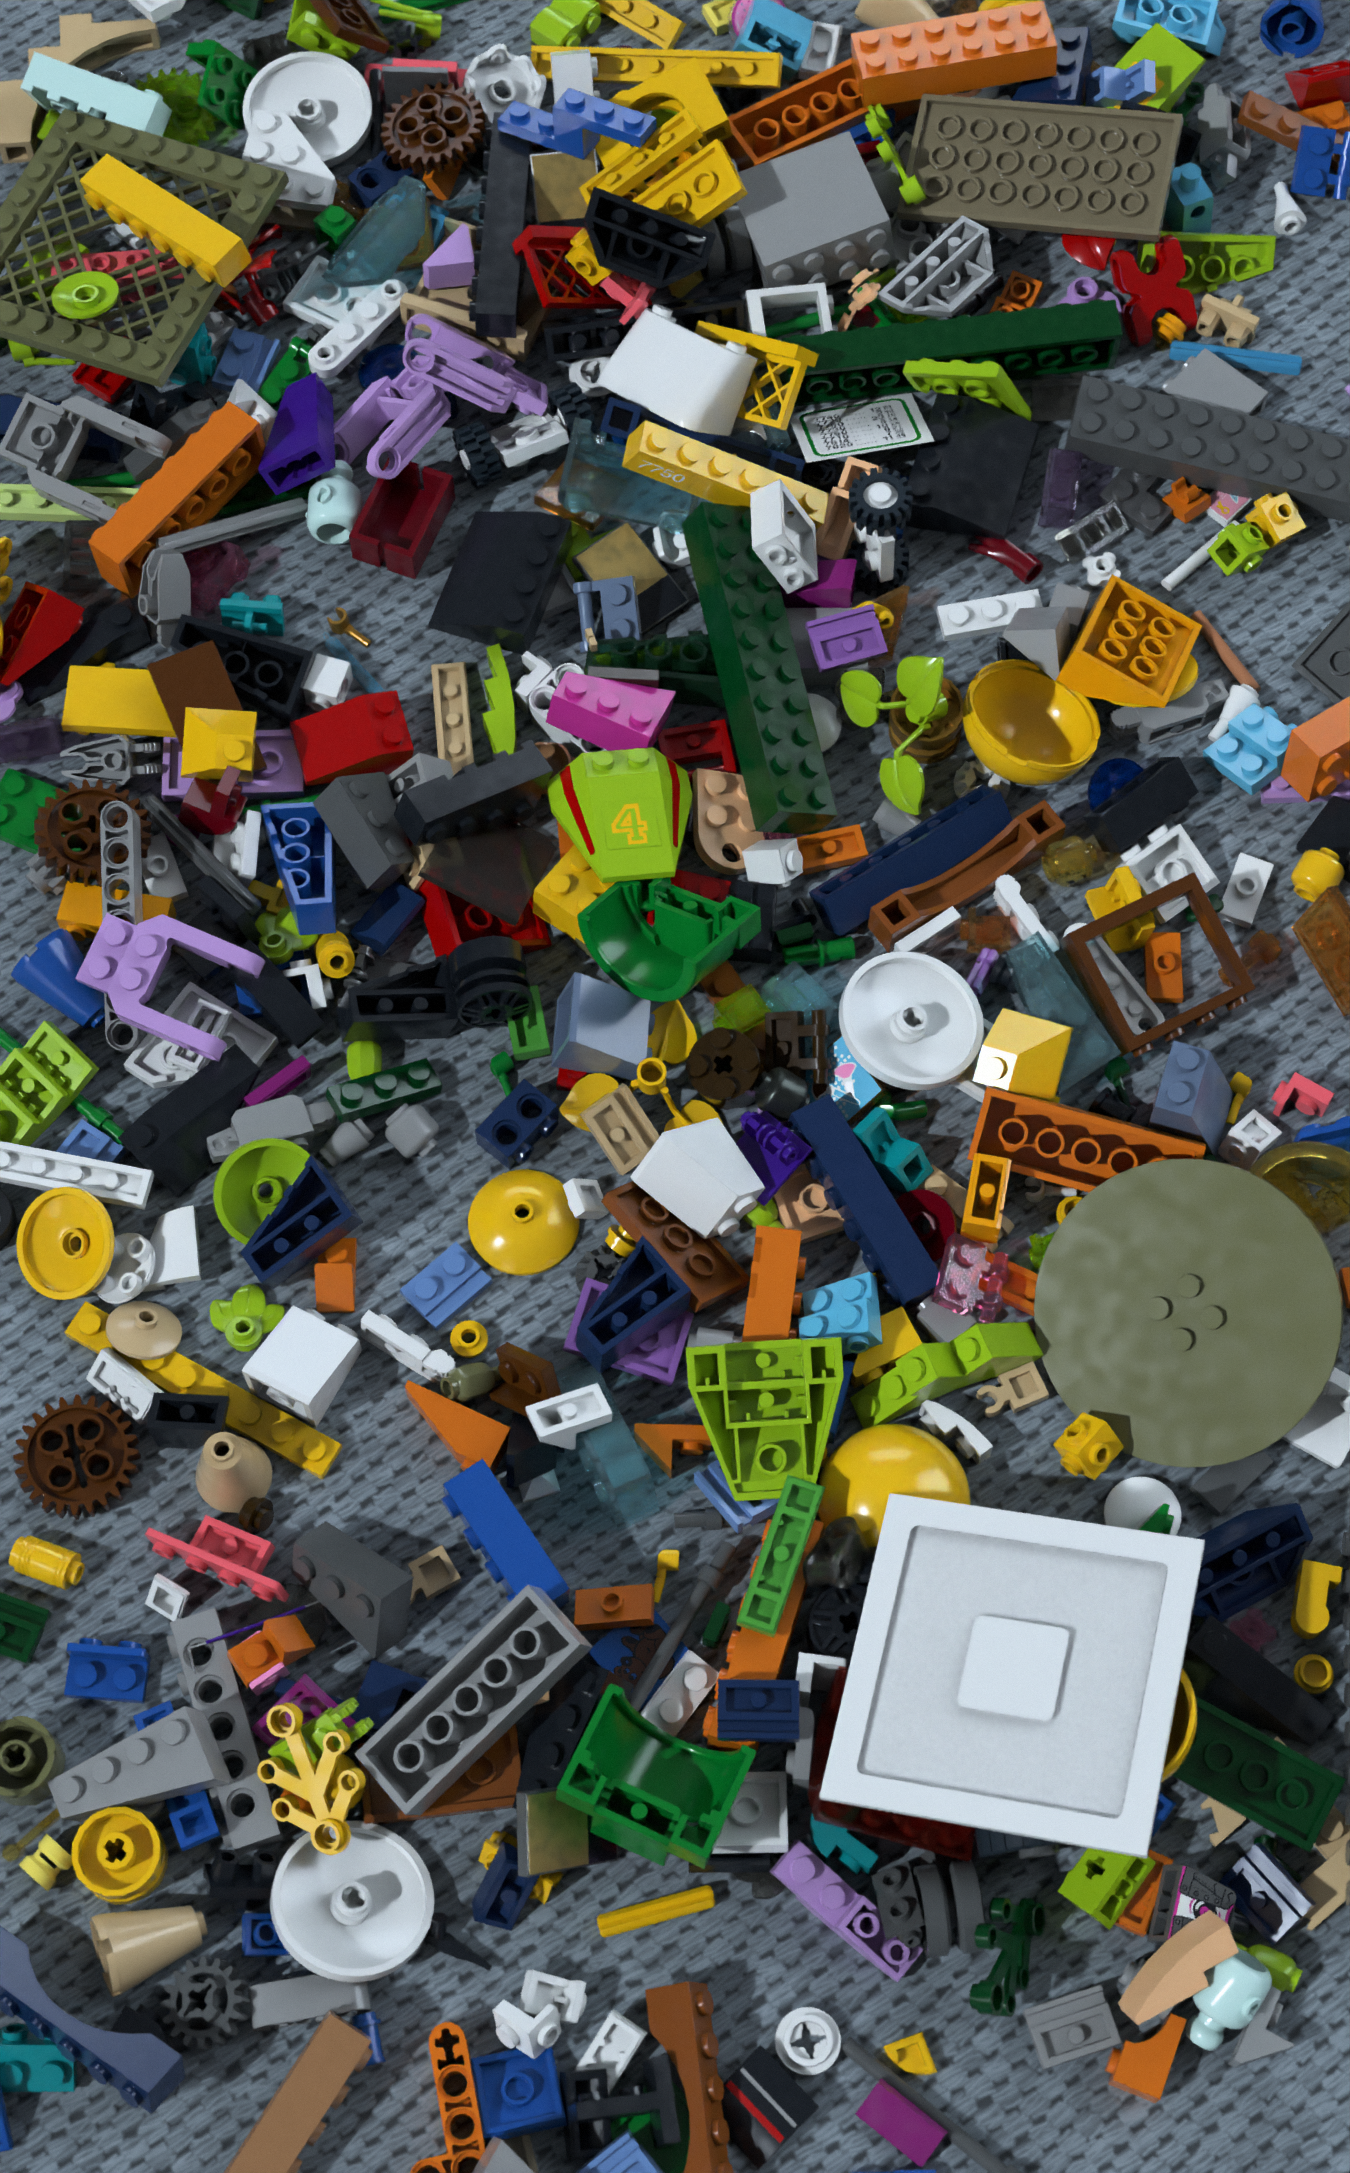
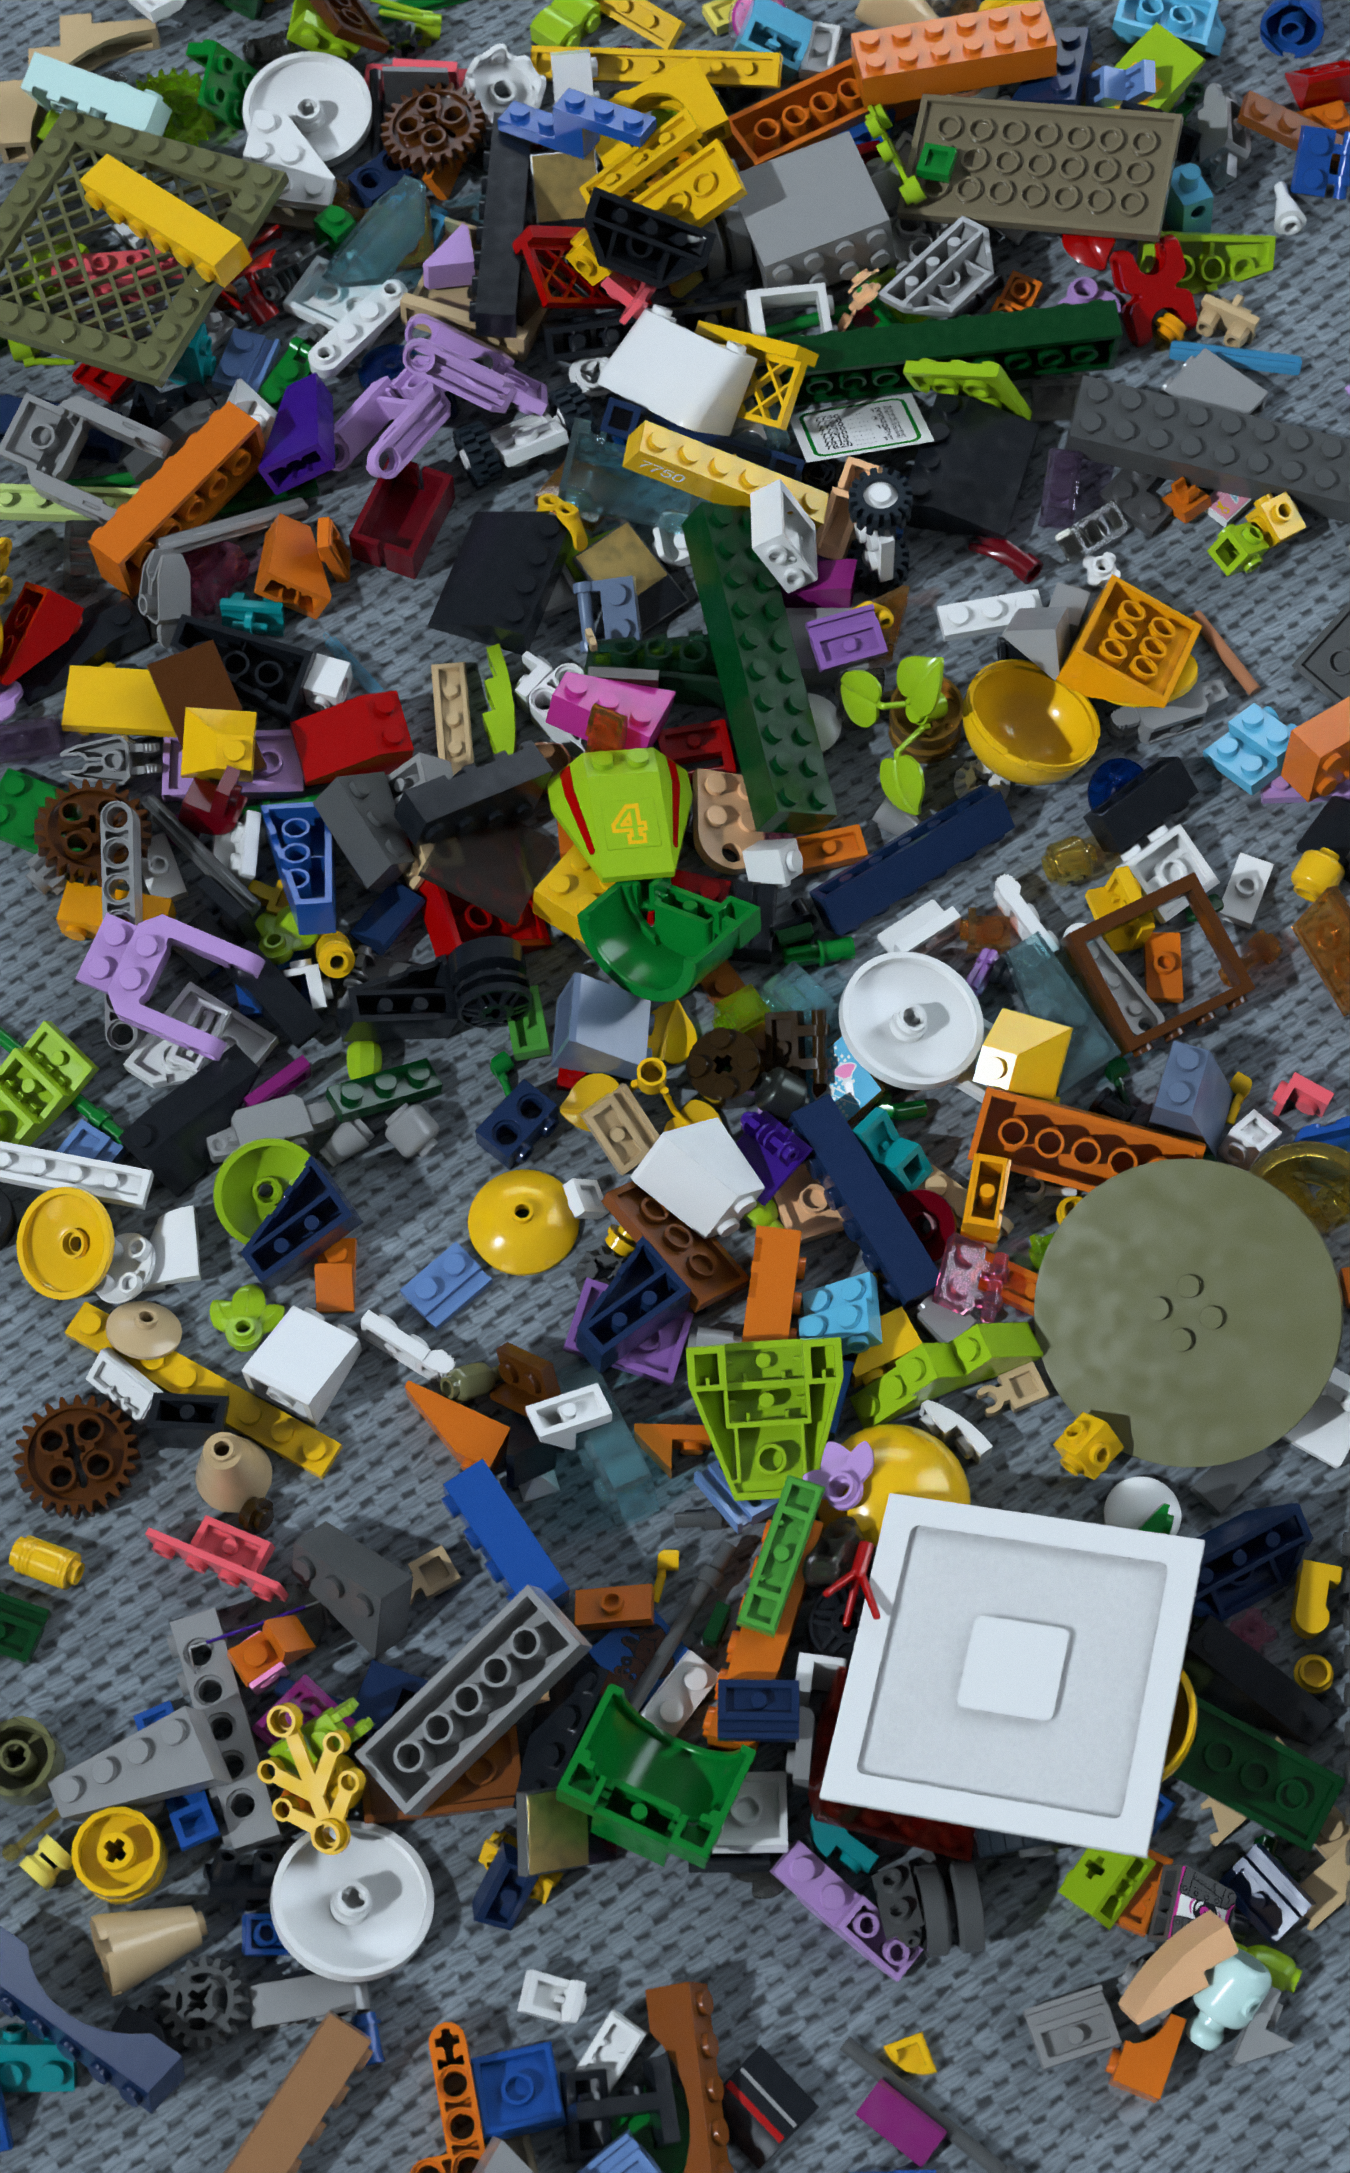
(52, 976): blue cone -> none
(85, 295): lime dish -> none
(107, 1671): blue bracket -> none
(167, 1597): white slope -> none
(292, 568): none -> orange slope
(333, 550): none -> orange plate
(334, 505): light aqua piece -> none
(343, 626): pearl gold hand -> none
(449, 1945): black bar -> none
(472, 1349): yellow plate -> none
(524, 2032): white bracket -> none
(571, 520): none -> yellow cap
(605, 730): none -> clear orange slope
(656, 1911): yellow axle -> none
(819, 2025): white gear -> none
(843, 1470): none -> lavender plate
(857, 1576): none -> red plant
(936, 162): none -> green plate
(1007, 853): dark orange arch -> none
(1012, 1964): dark green plant -> none
(1190, 564): white bar -> none
(1239, 699): white cone -> none

